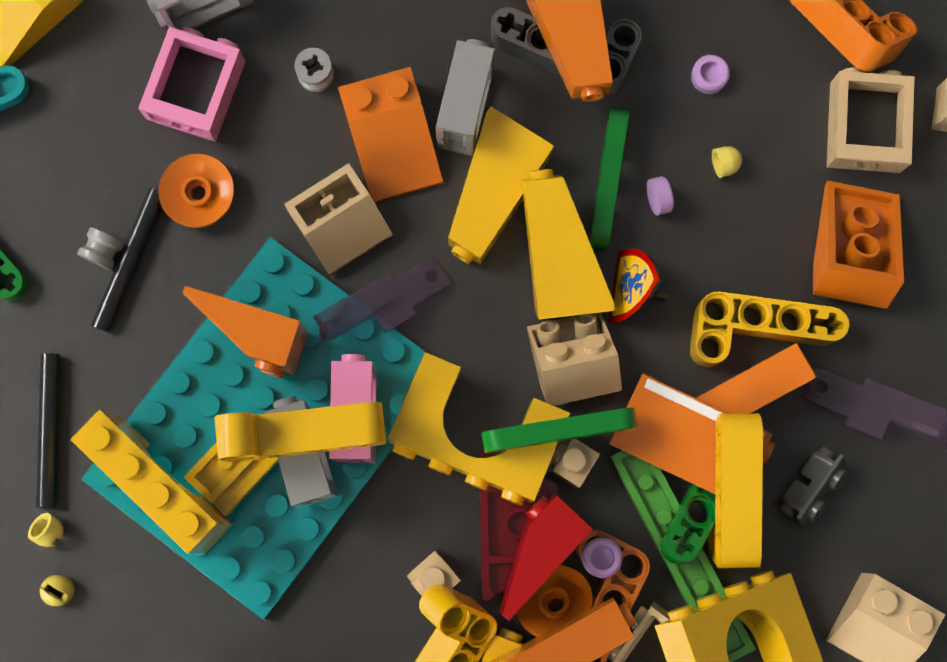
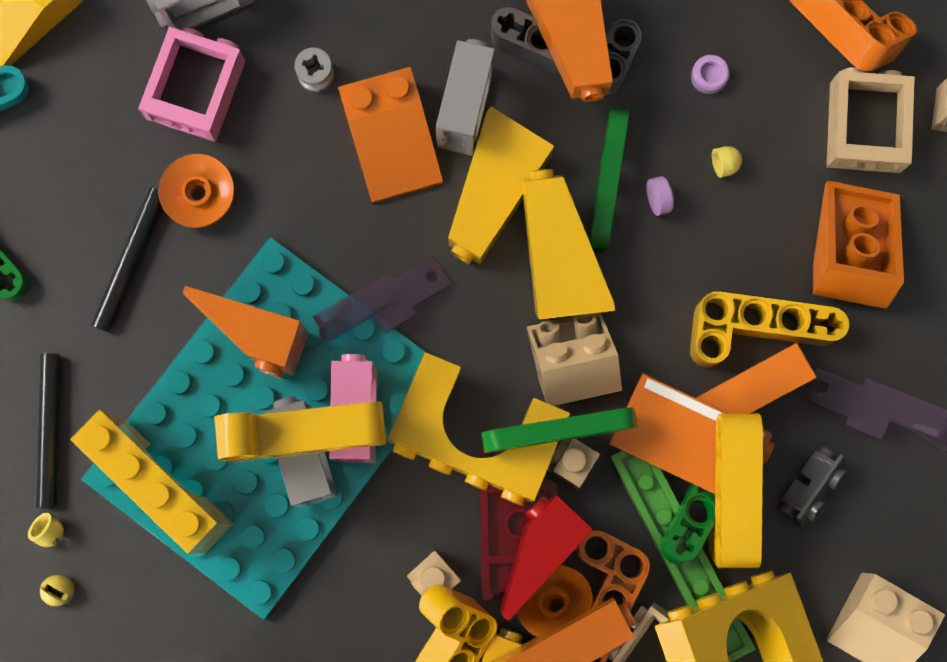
(100, 249): light grey wheel -> none
(227, 482): yellow plate -> none
(338, 219): tan slope -> none
(601, 557): lavender tile -> none
(634, 284): shield -> none

